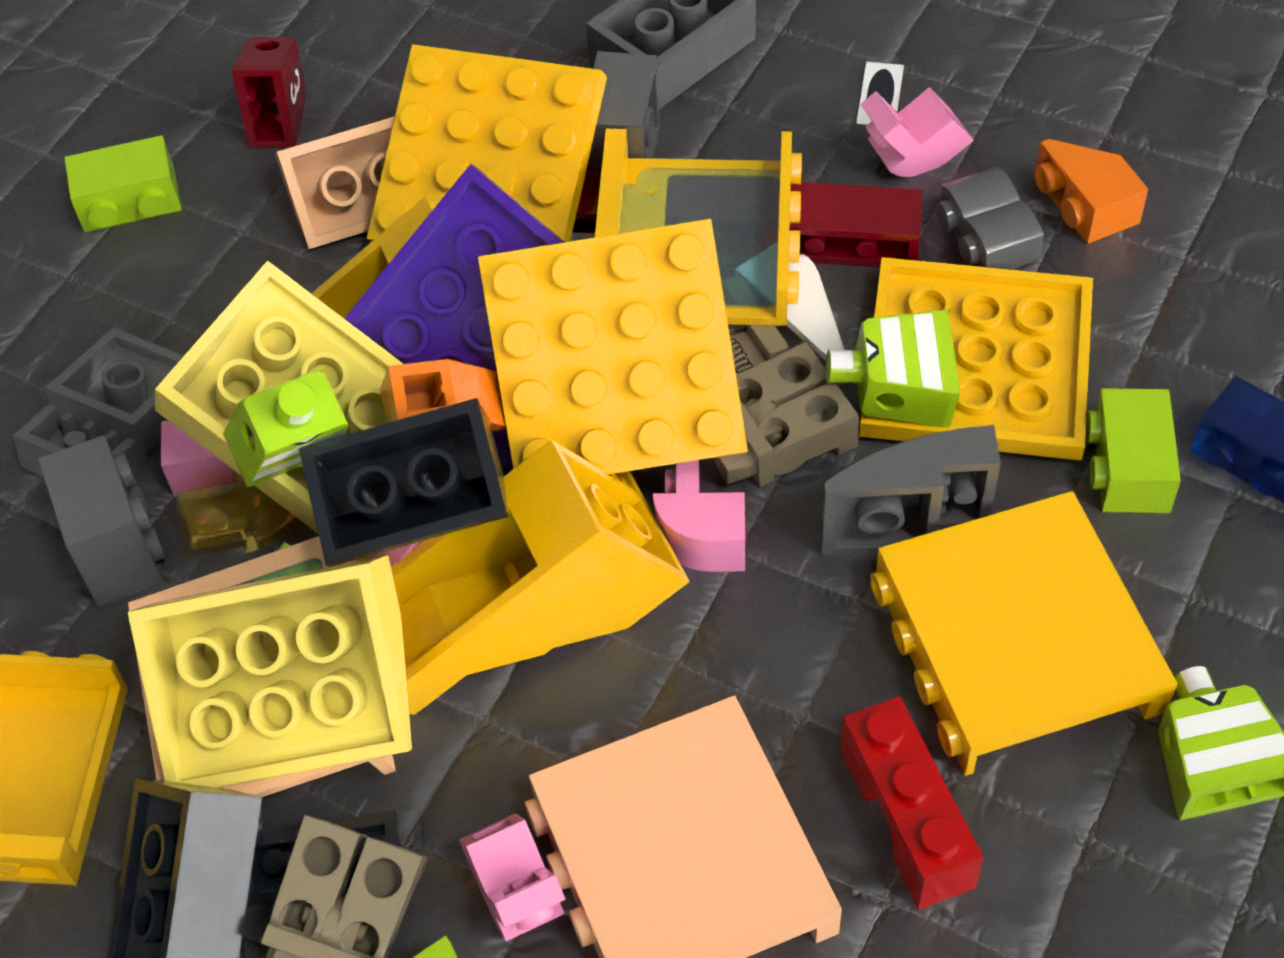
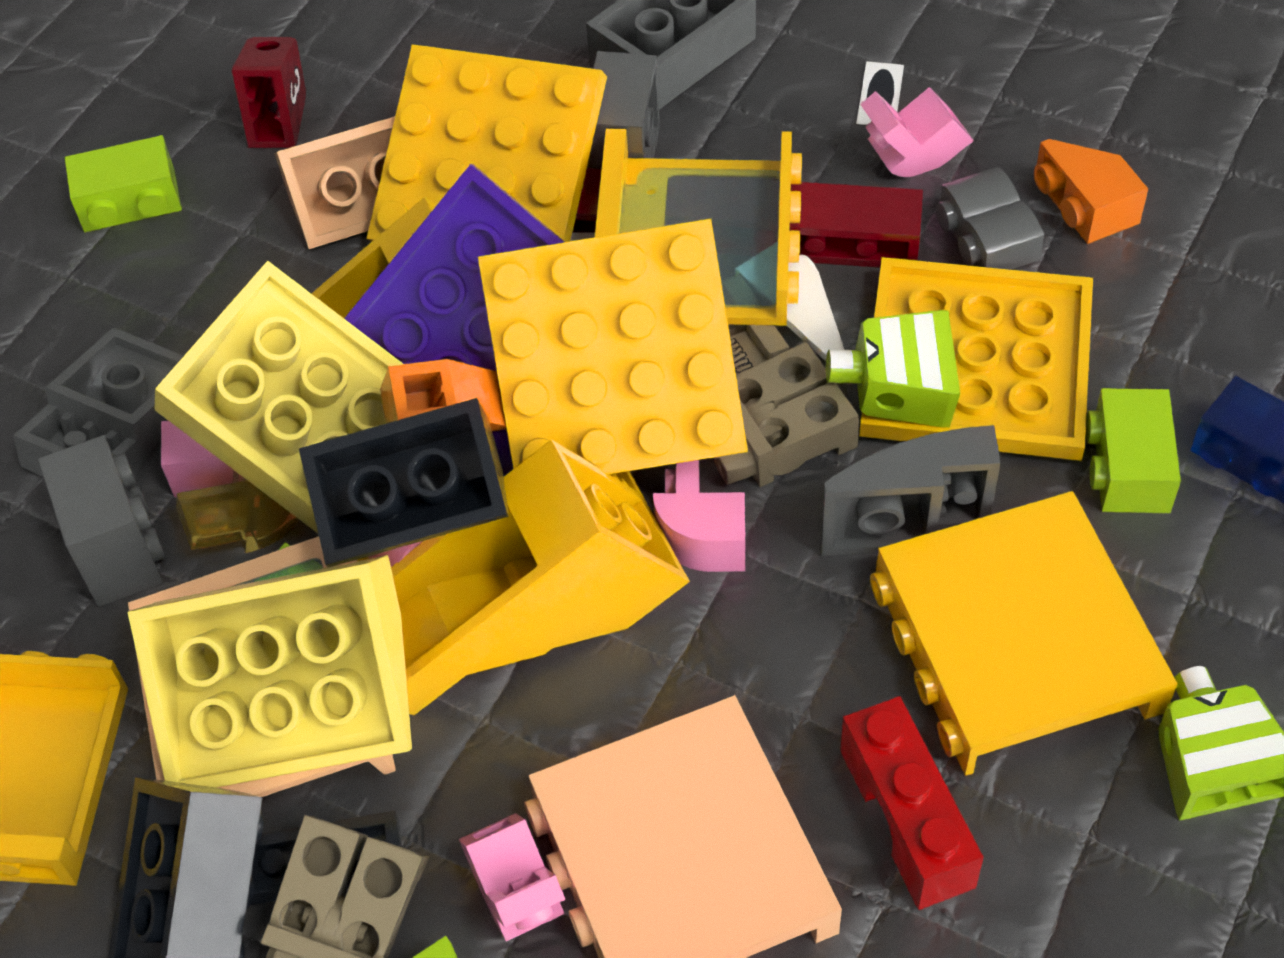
(281, 423): lime torso -> none

